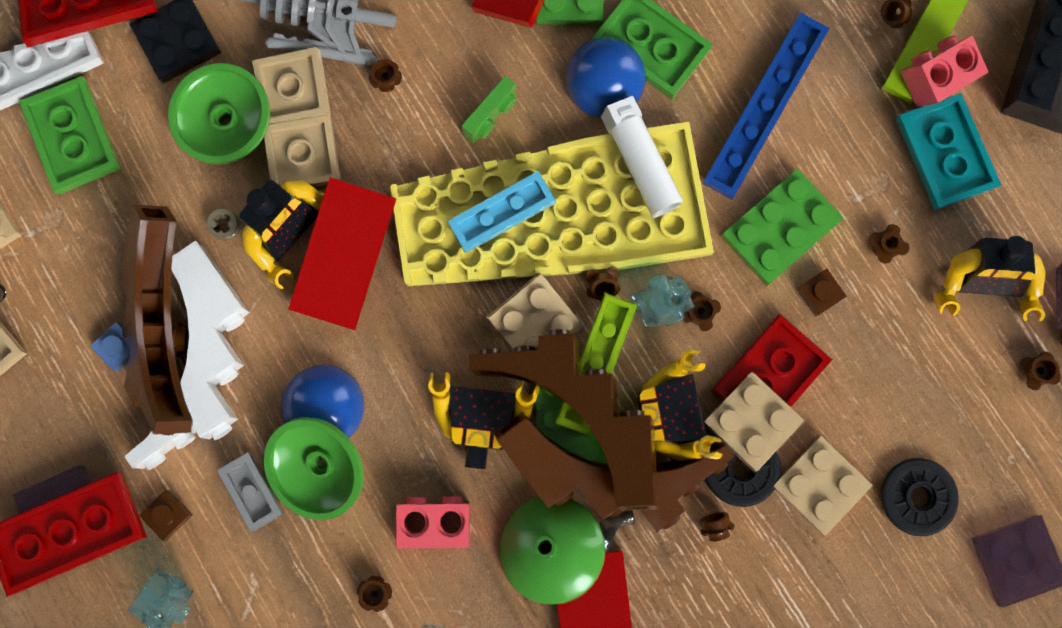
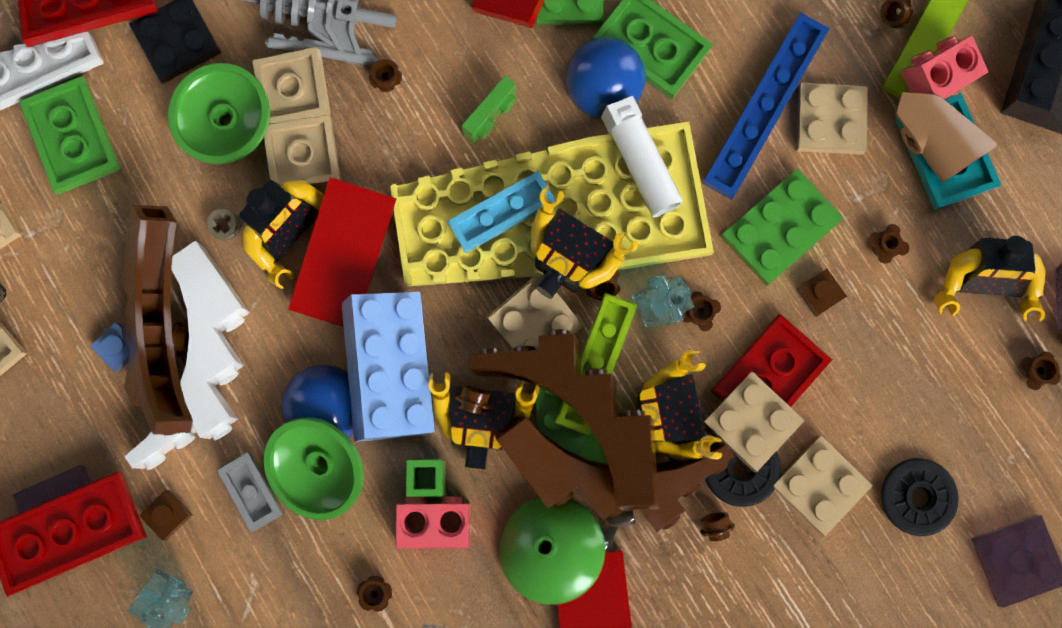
(387, 366): none -> light blue brick
(425, 478): none -> bright green brick
(474, 399): none -> reddish brown plate
(572, 251): none -> torso
(832, 118): none -> tan plate
(940, 134): none -> medium nougat panel

